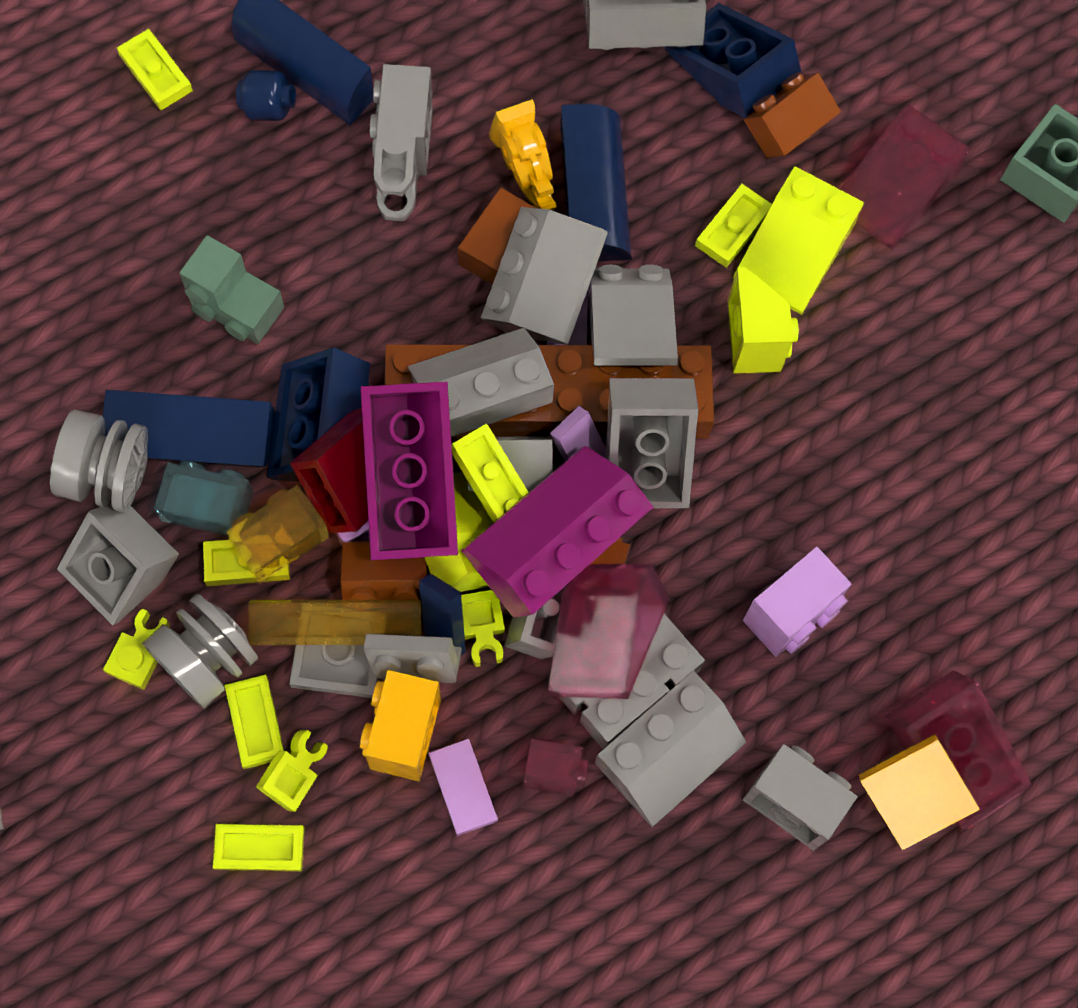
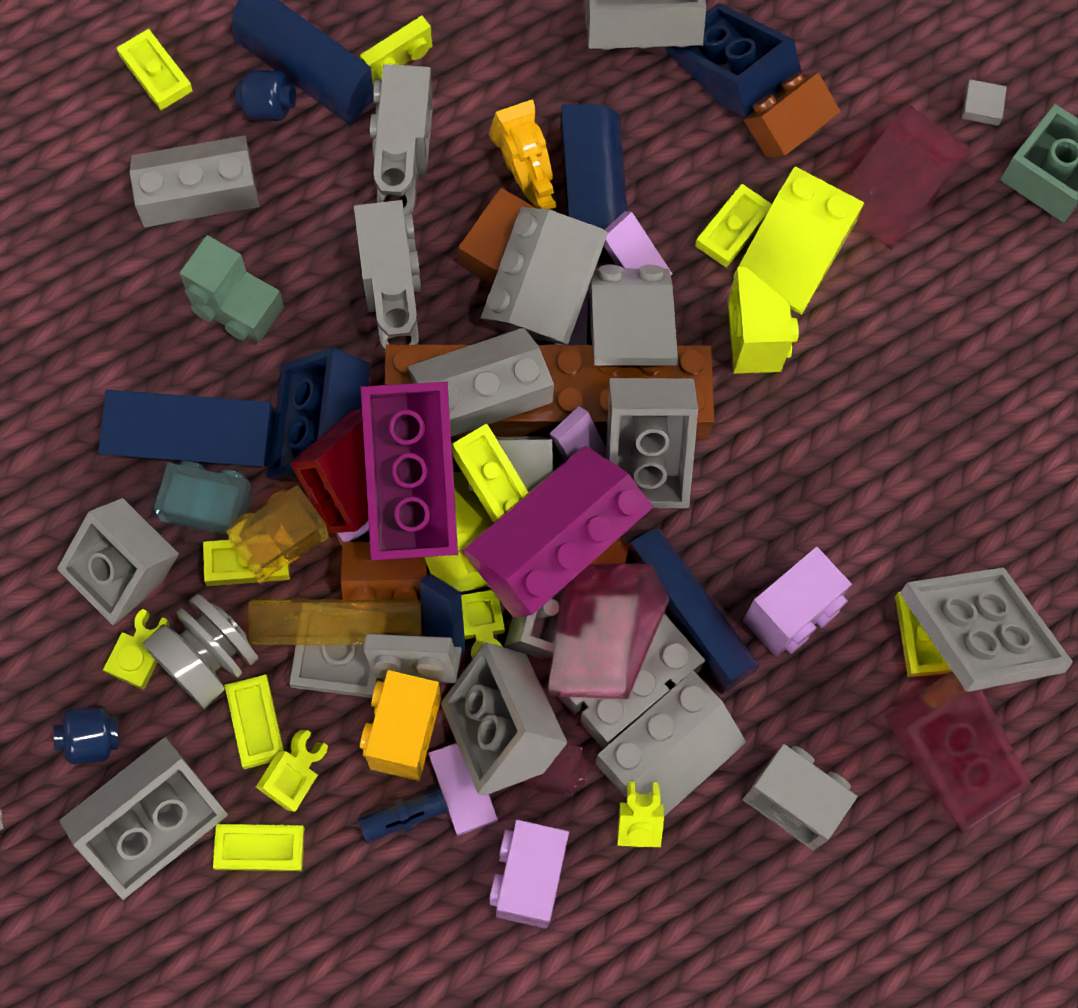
(86, 735): none -> dark blue head
(90, 458): light grey wheel -> none
(142, 818): none -> light grey slope
(193, 181): none -> light grey slope
(389, 268): none -> light grey brick
(399, 48): none -> neon yellow plate
(403, 814): none -> dark blue pin
(502, 720): none -> light grey slope
(531, 873): none -> lavender brick
(630, 244): none -> lavender tile
(641, 818): none -> neon yellow plate
(695, 612): none -> dark blue brick
(918, 792): yellow tile -> none
(919, 651): none -> neon yellow plate
(984, 102): none -> light grey tile
(985, 628): none -> light grey plate

